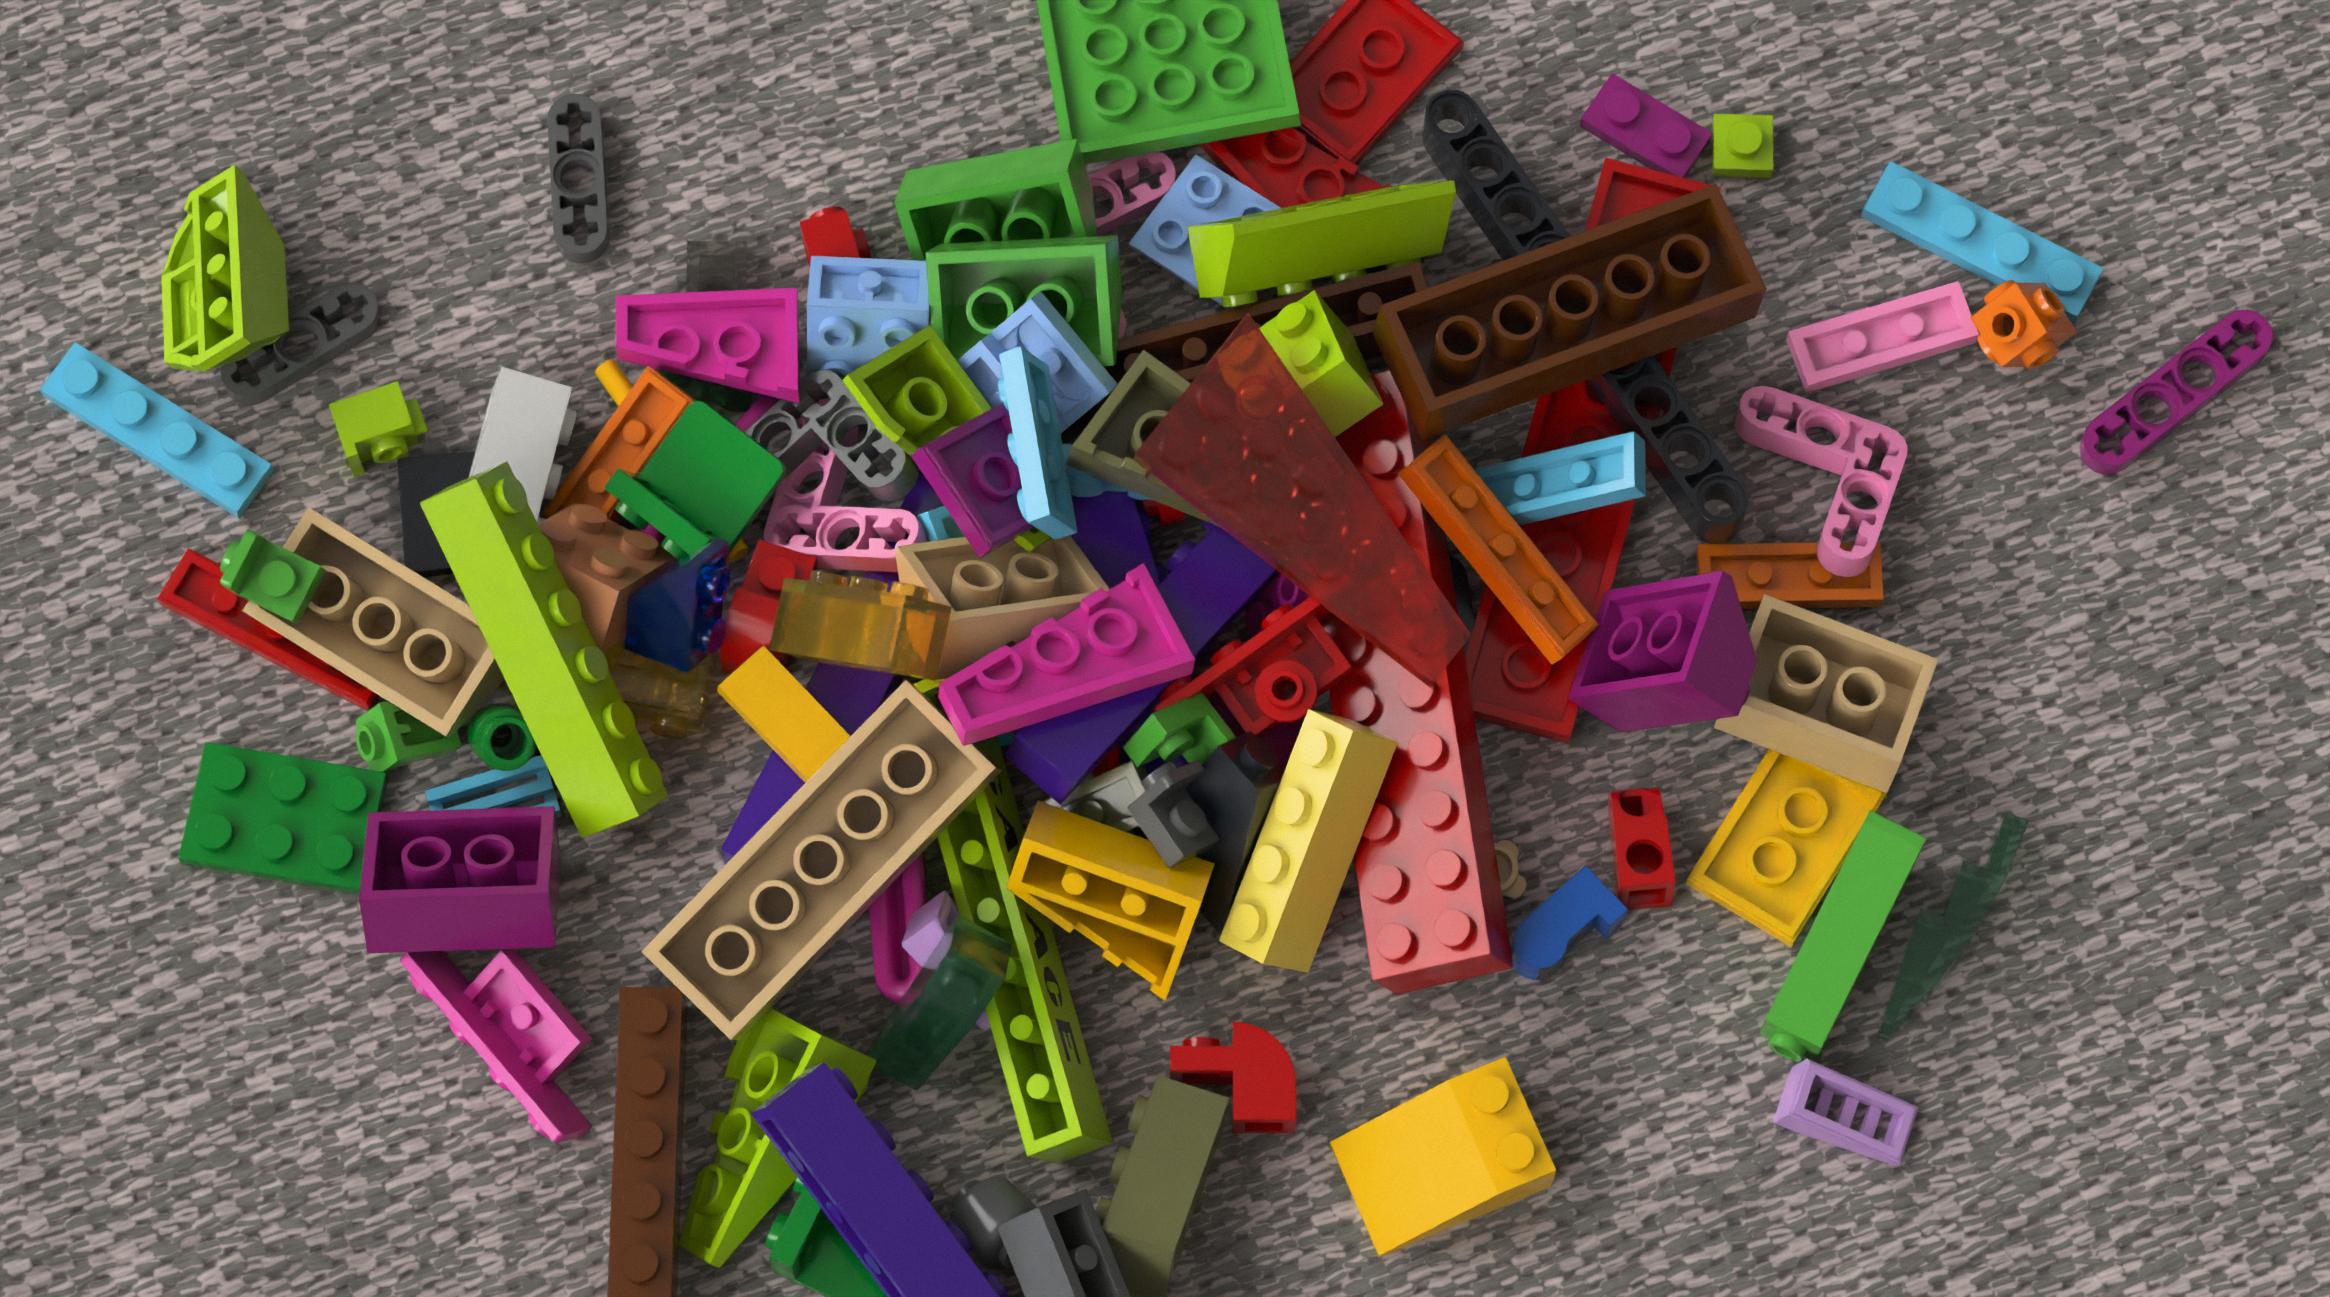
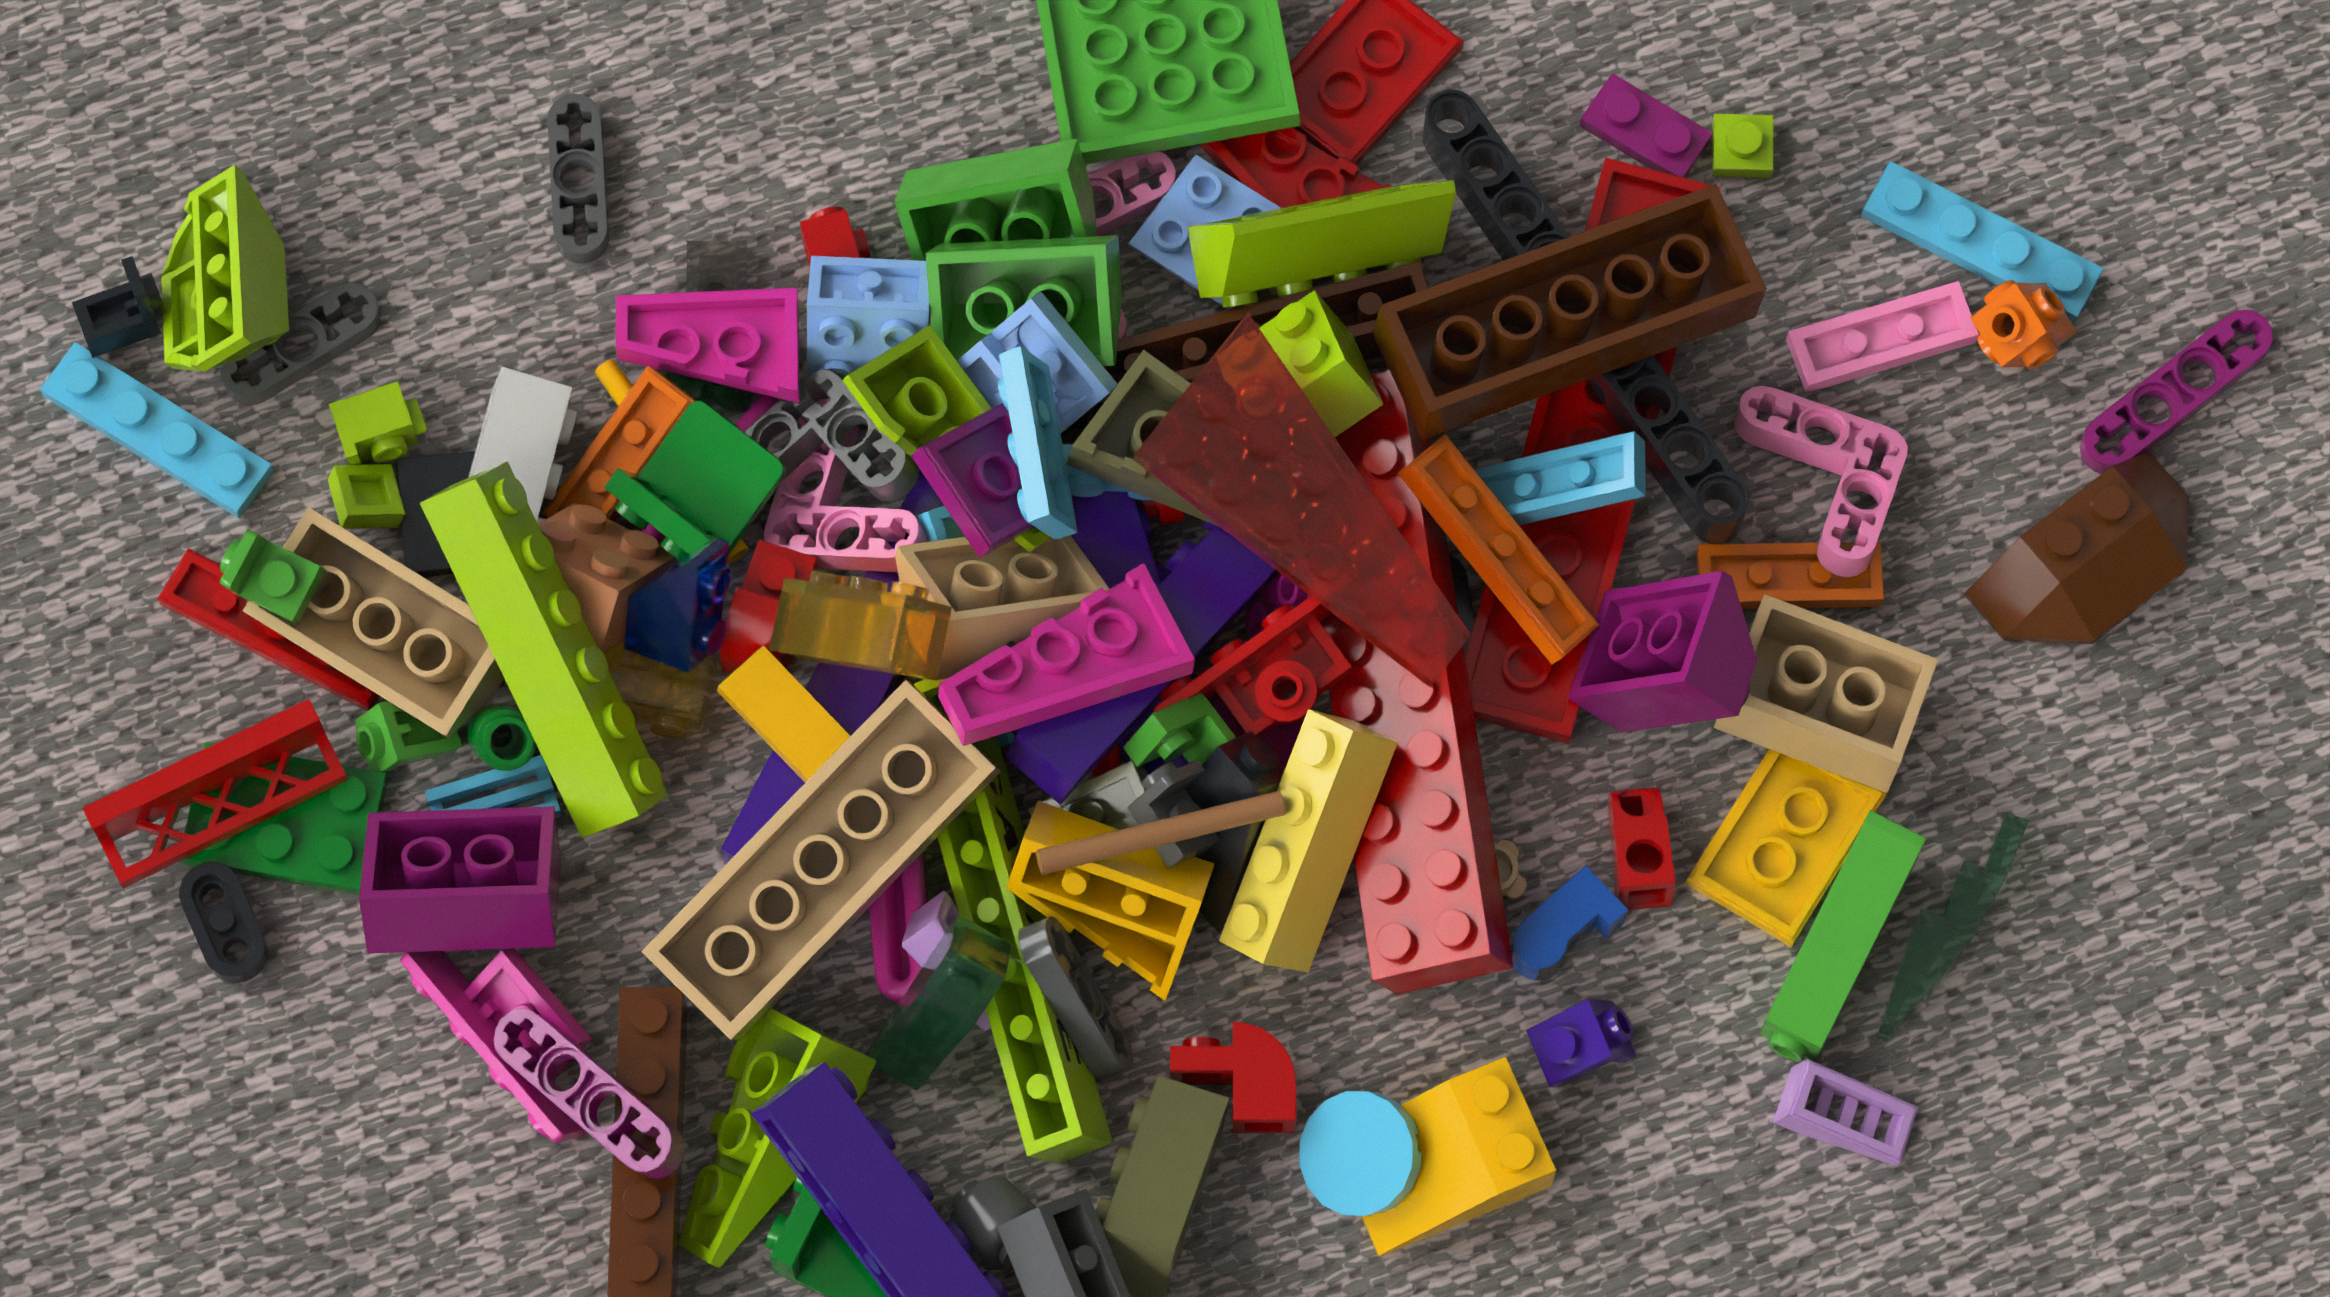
(120, 313): none -> black bracket
(206, 773): none -> red fence
(225, 924): none -> black plate
(366, 496): none -> lime plate
(586, 1095): none -> magenta beam
(1075, 997): none -> dark grey beam
(1160, 832): none -> medium nougat bar
(1360, 1153): none -> medium azure tile
(1582, 1040): none -> dark purple bracket
(2090, 558): none -> reddish brown wedge

